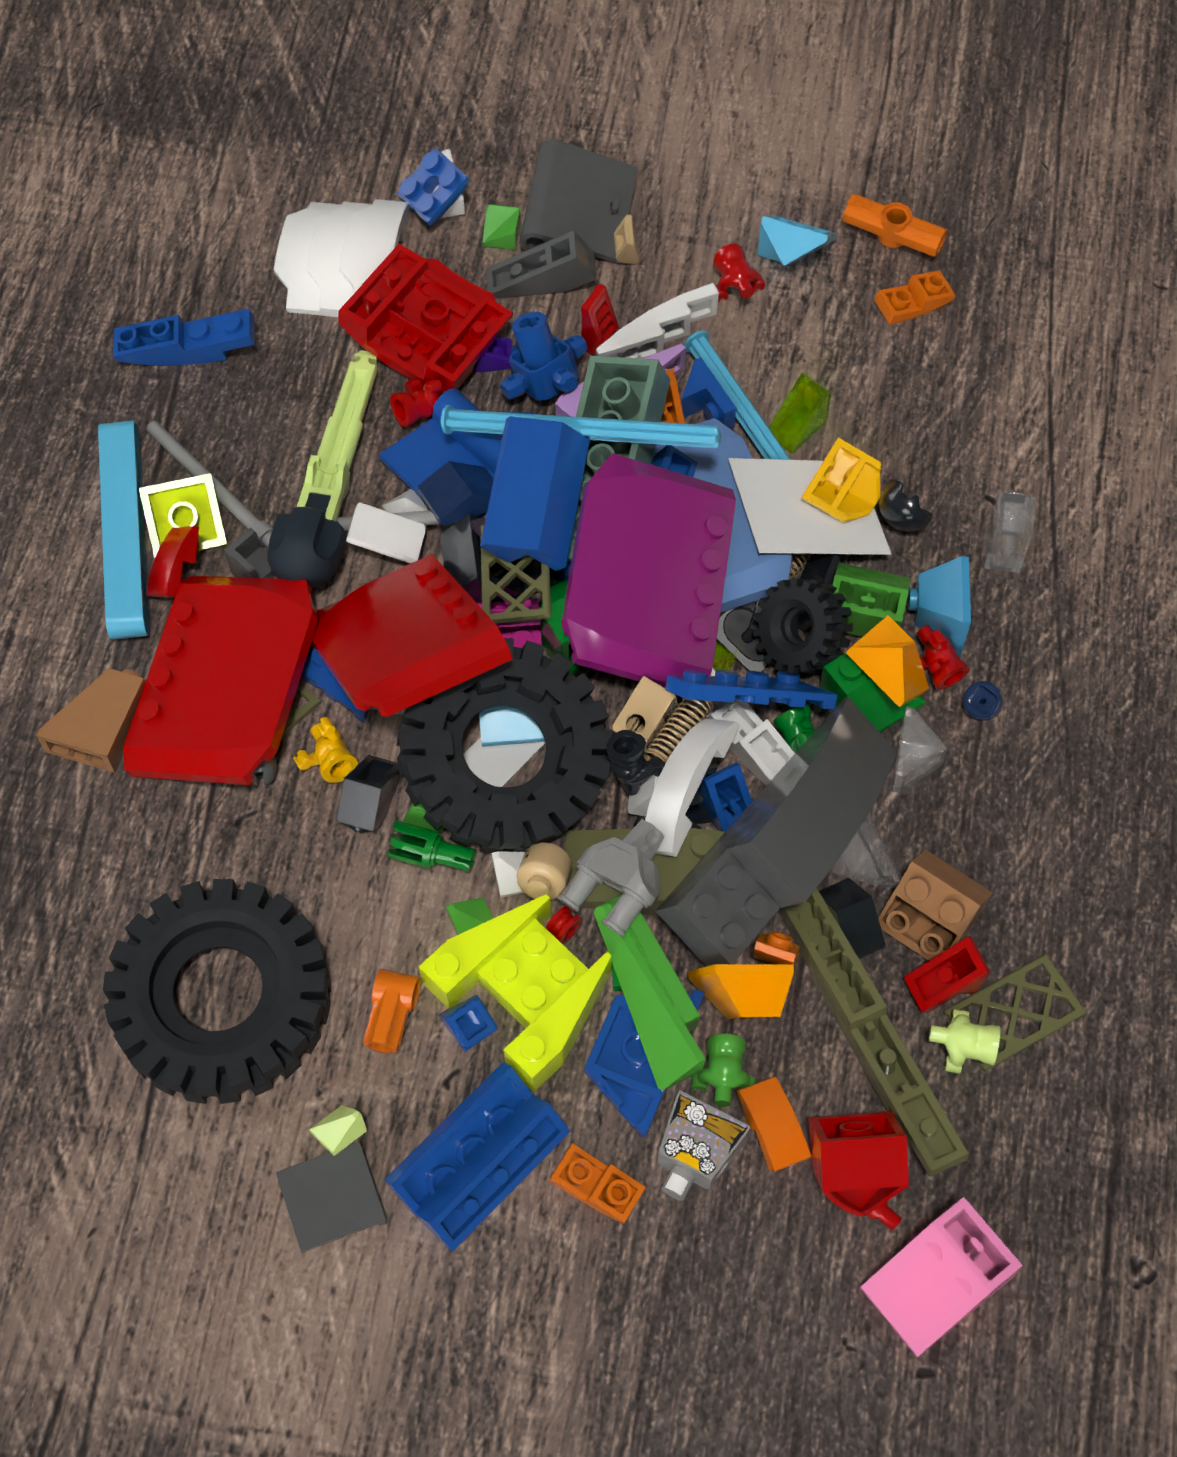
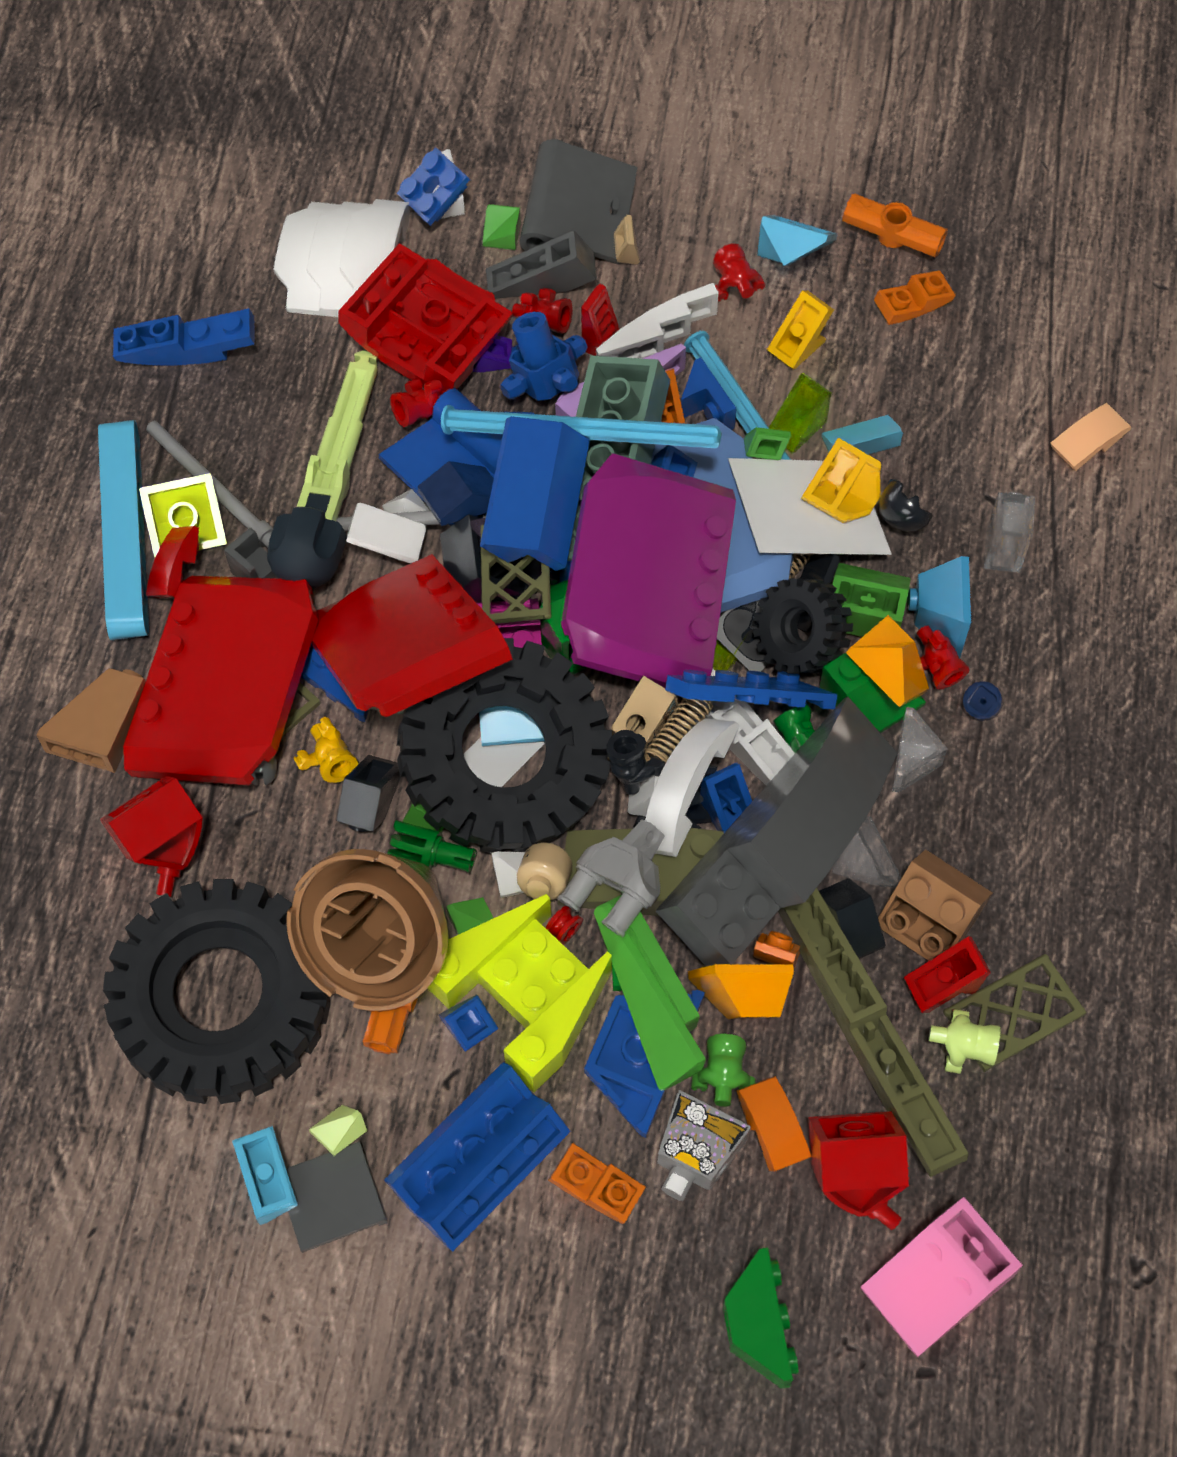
(157, 830): none -> red piece
(265, 1174): none -> medium azure slope
(369, 928): none -> medium nougat cone
(557, 312): none -> red piece
(758, 1321): none -> green slope
(766, 443): none -> bright green slope
(801, 330): none -> yellow slope
(868, 435): none -> medium azure slope
(1090, 435): none -> light nougat slope

